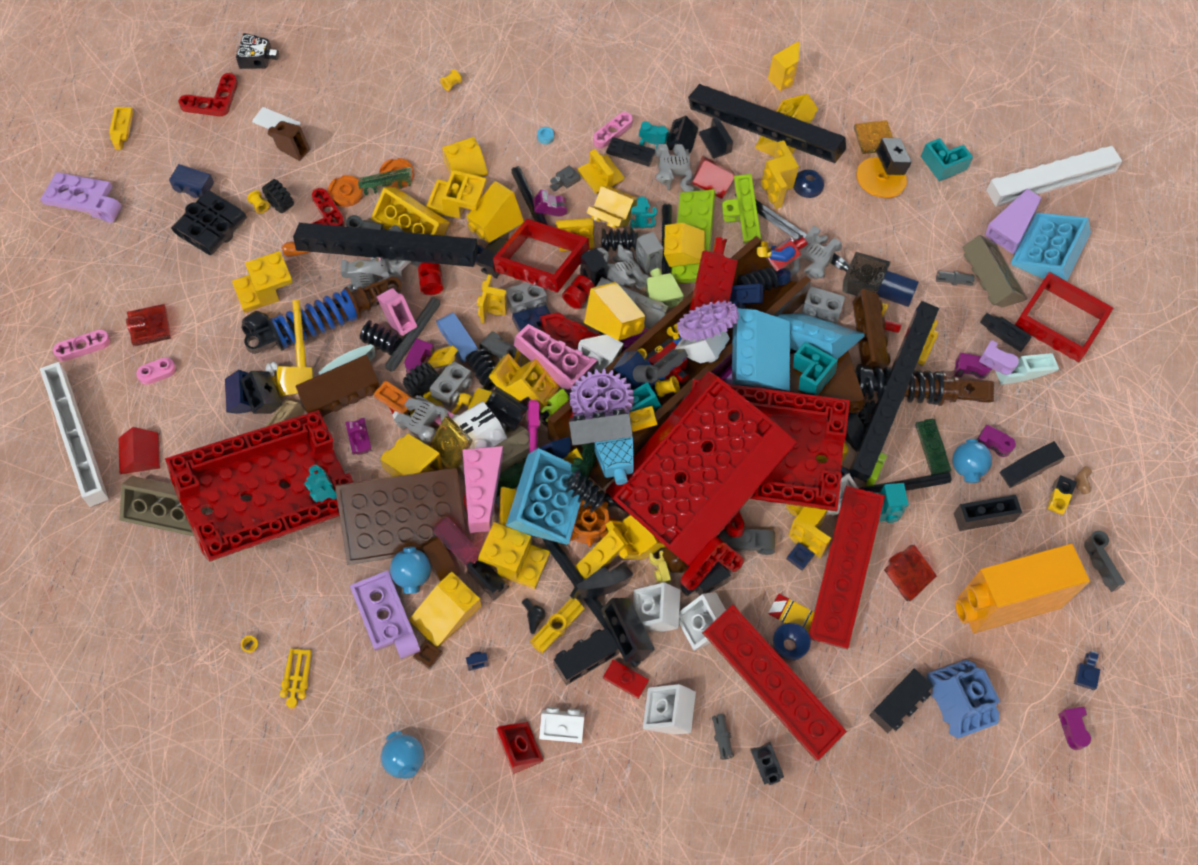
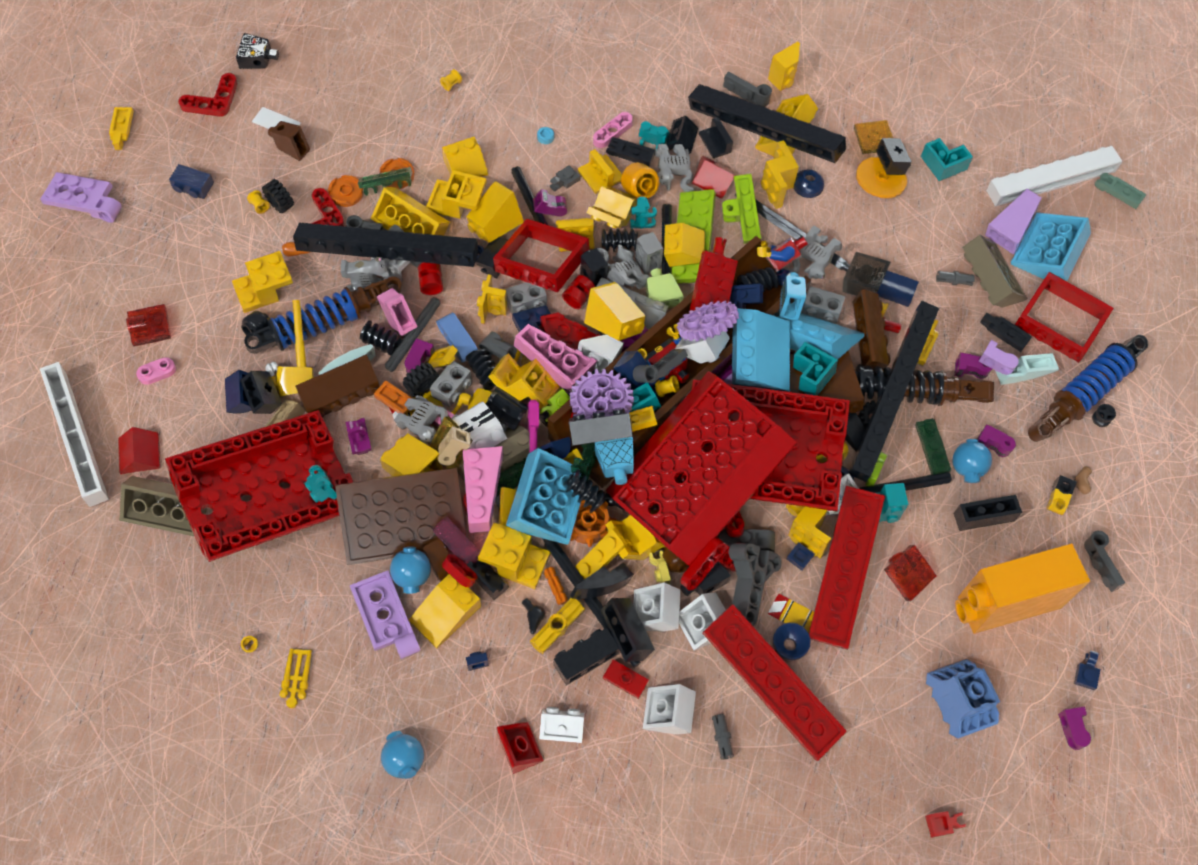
(69, 354): bright pink beam -> none
(209, 222): black connector -> none
(428, 654): reddish brown tile -> none
(451, 445): none -> tan leg
(459, 571): none -> red beam
(555, 585): none -> orange axle
(640, 180): none -> light orange head
(753, 570): none -> dark grey beam
(757, 95): none -> dark grey plate
(767, 764): black hips -> none
(794, 288): none -> medium azure torso
(901, 701): black brick -> none
(942, 824): none -> red plate
(1032, 464): black slope -> none
(1089, 386): none -> piece
(1108, 415): none -> black wheel
(1120, 190): none -> sand green hinge

